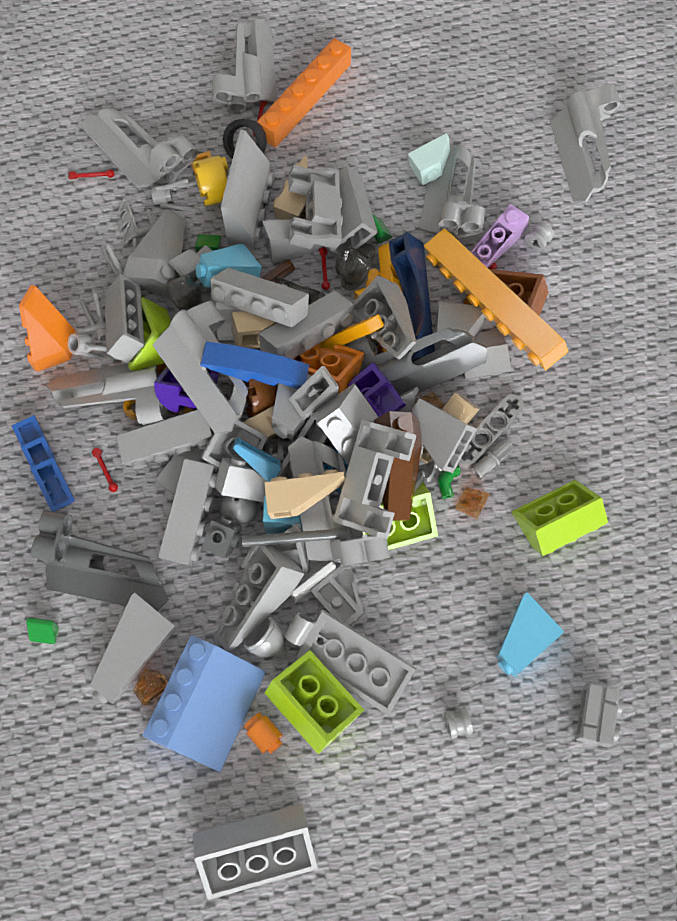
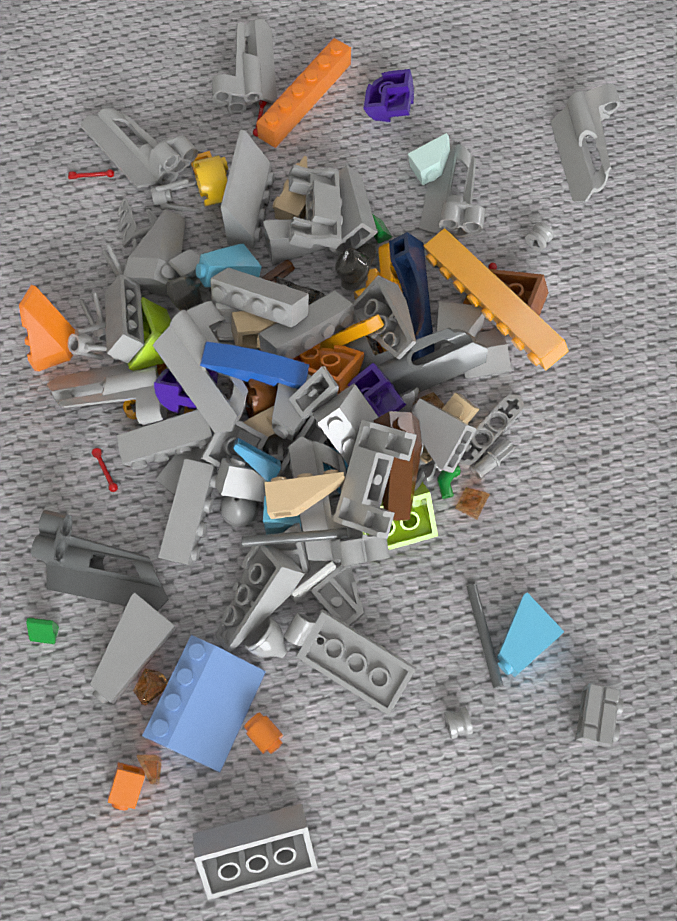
(43, 463): blue slope -> none
(126, 786): none -> orange brick
(152, 767): none -> clear orange slope
(210, 241): green slope -> none
(222, 535): dark grey brick -> none
(228, 135): black tyre -> none
(313, 701): lime slope -> none
(323, 252): red hinge -> none
(390, 95): none -> dark purple brick
(485, 636): none -> dark grey bar
(501, 235): lavender slope -> none
(560, 517): lime slope -> none

